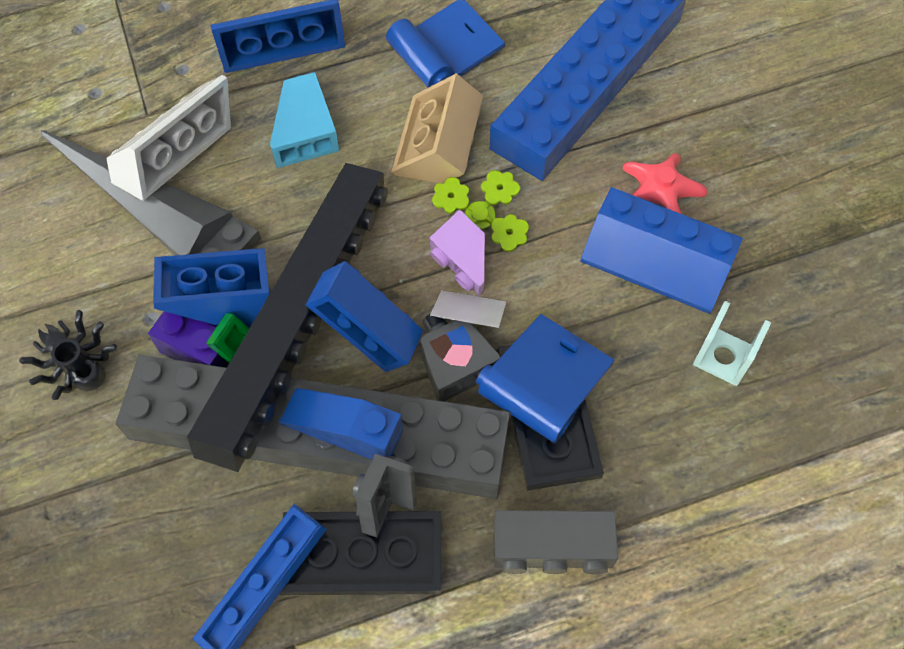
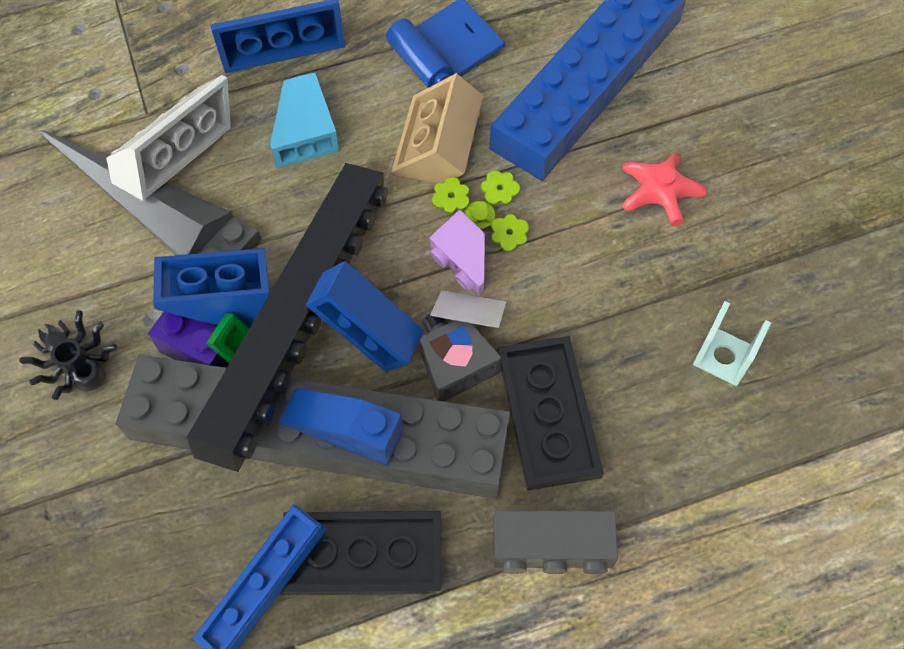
(384, 483): dark grey bracket -> none
(544, 377): blue door -> none
(661, 250): slope -> none

